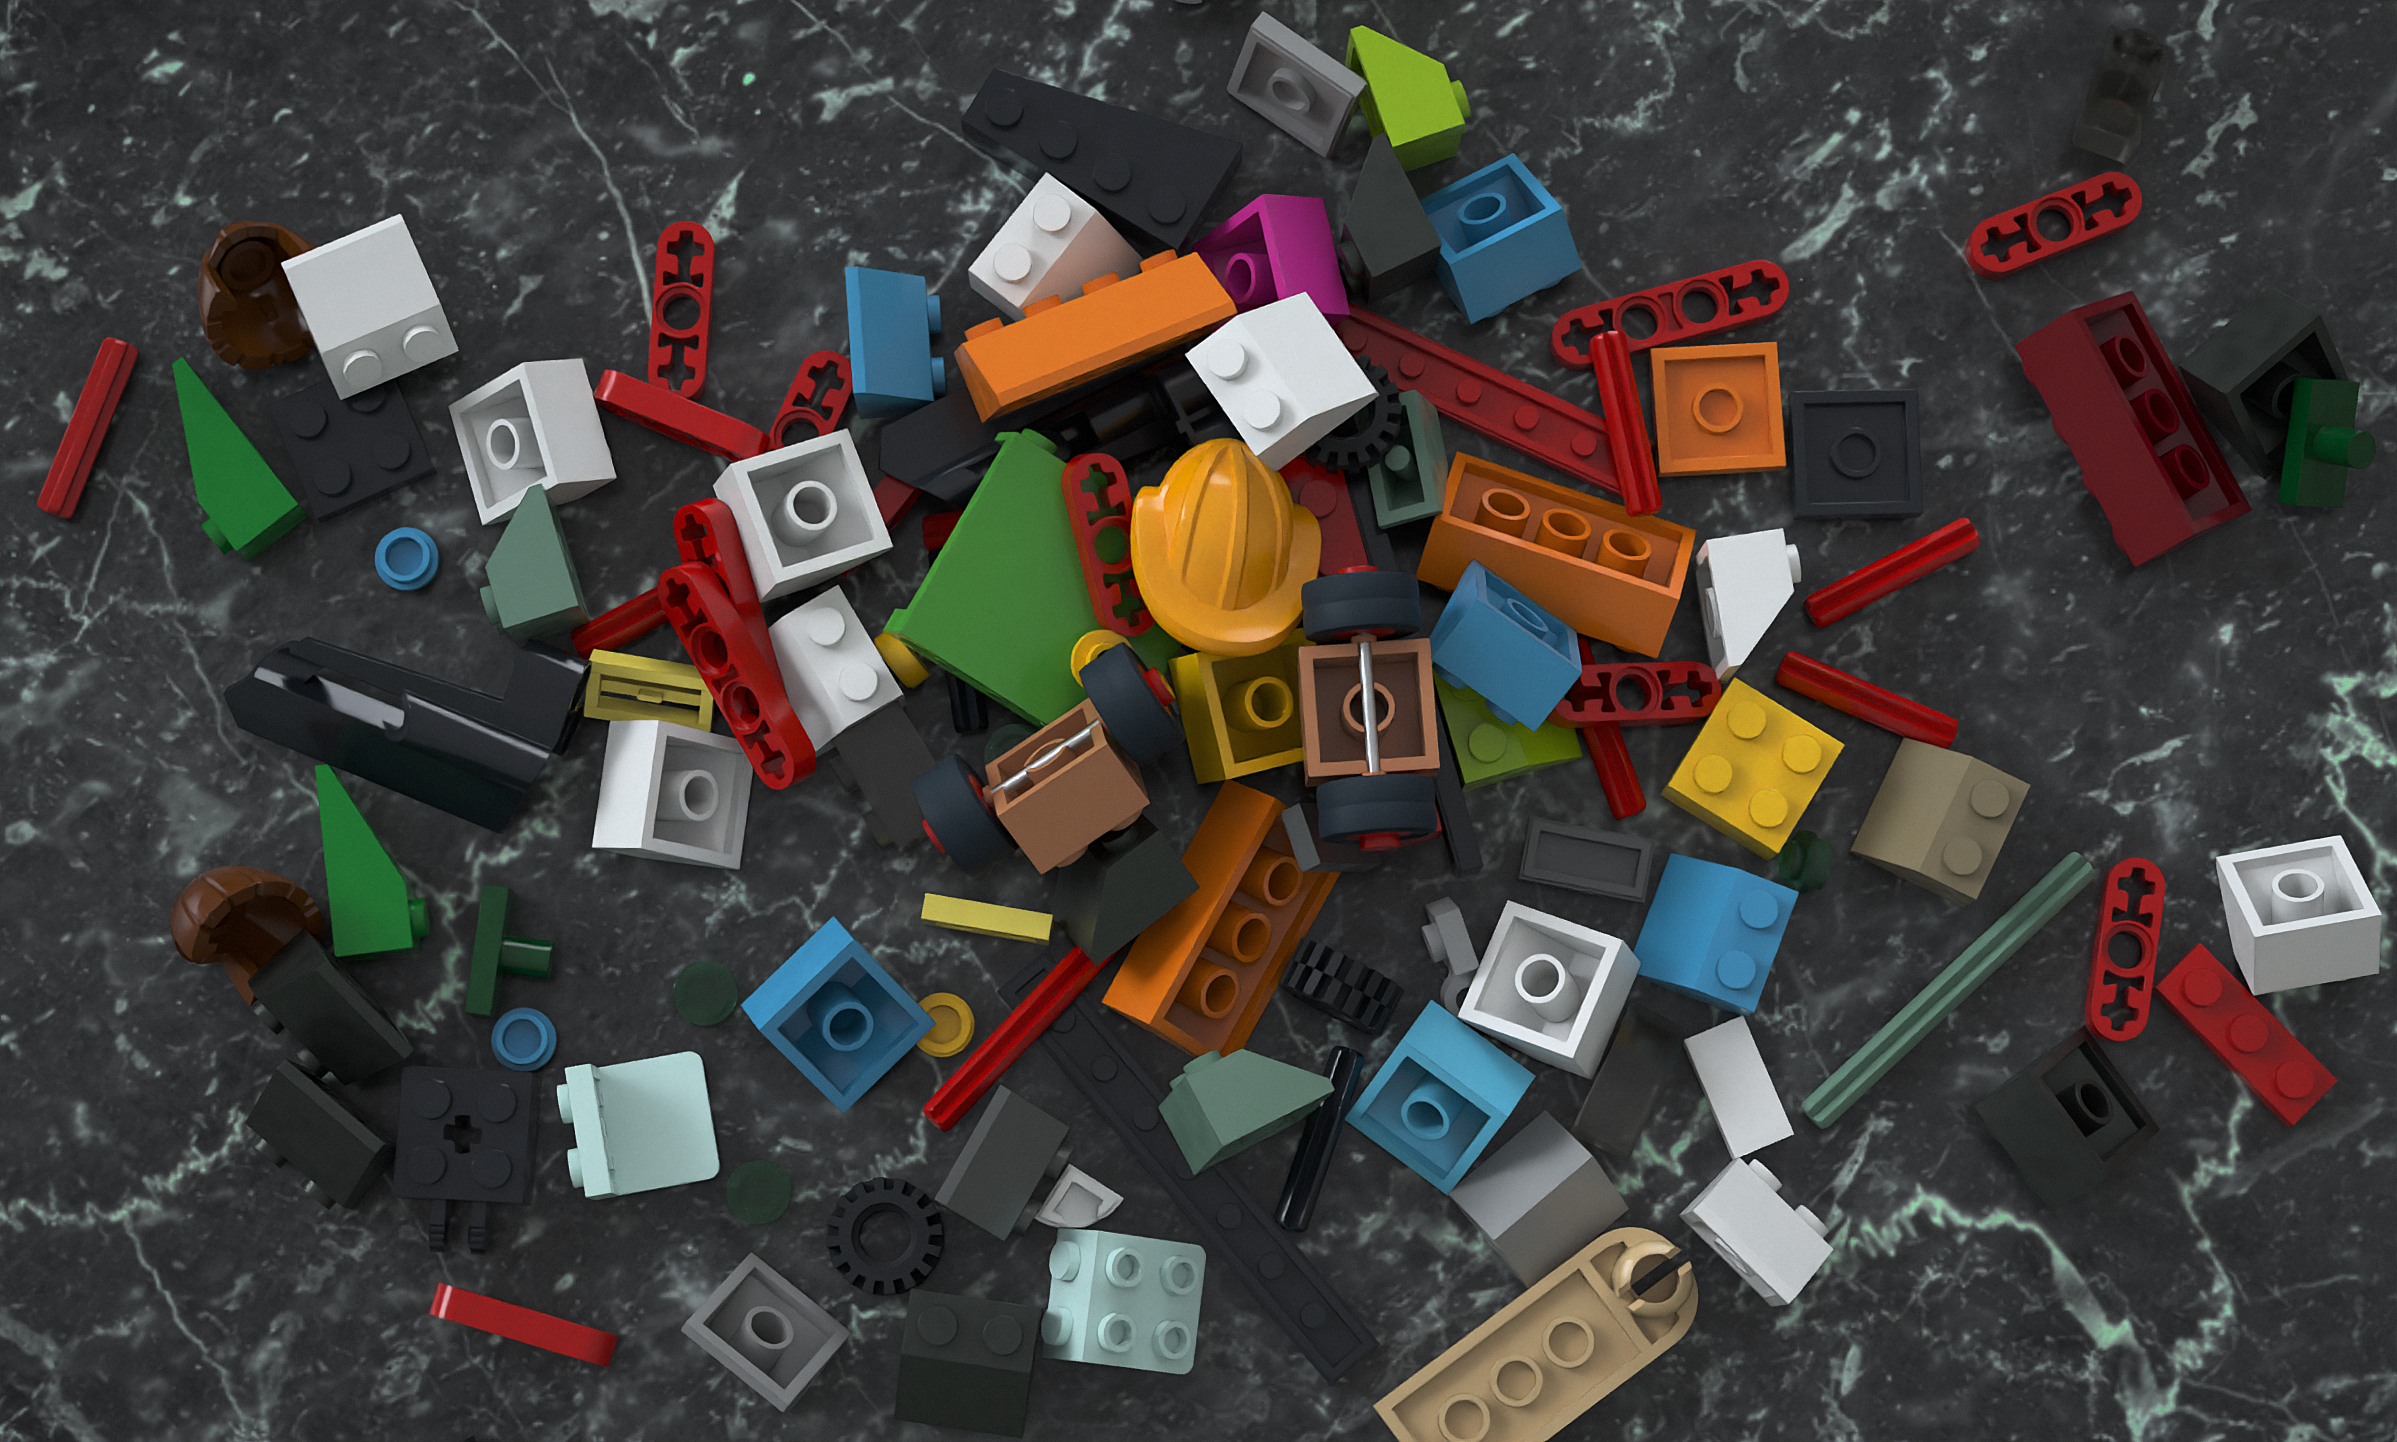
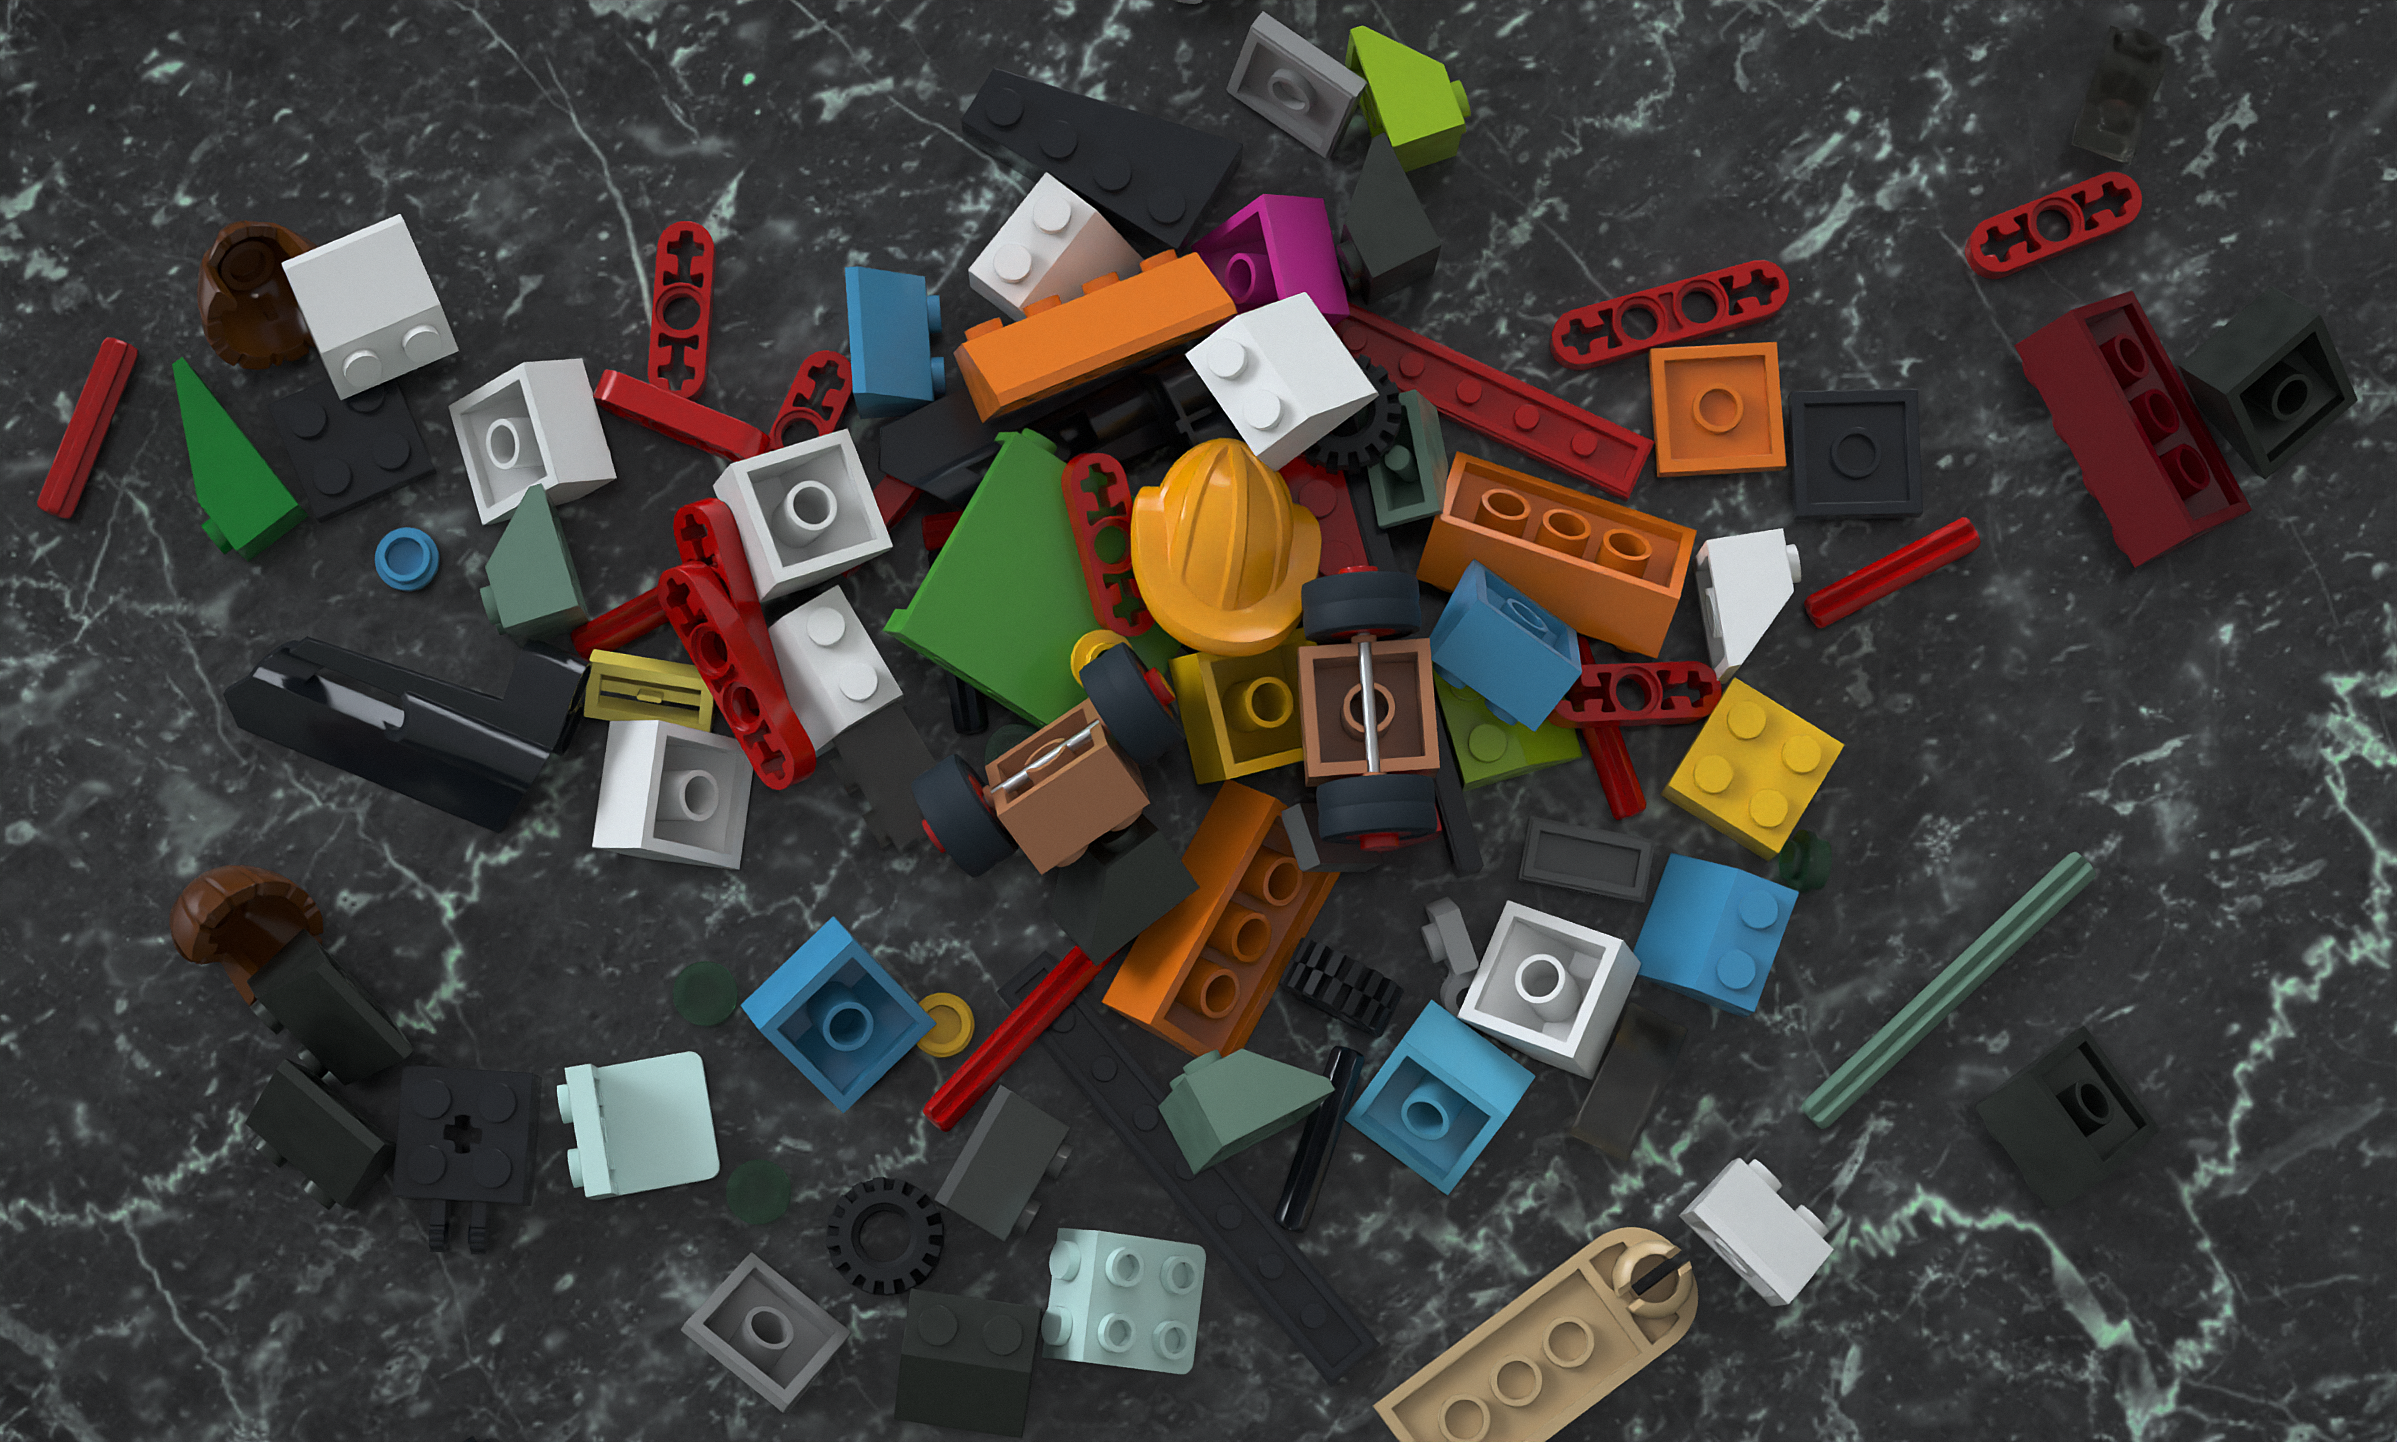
(368, 892): green slope -> none
(501, 954): dark green tile -> none
(523, 1324): red beam -> none
(524, 1039): dark azure plate -> none
(901, 660): yellow tile -> none
(987, 919): light yellow tile -> none
(1077, 1201): white tile -> none
(1499, 238): dark azure slope -> none
(1539, 1199): light grey slope -> none
(1625, 424): red axle -> none
(1737, 1087): white tile -> none
(1866, 700): red axle -> none
(1940, 820): dark tan slope -> none
(2117, 901): red beam -> none
(2244, 1035): red plate -> none
(2299, 915): white slope -> none
(2323, 443): dark green tile -> none

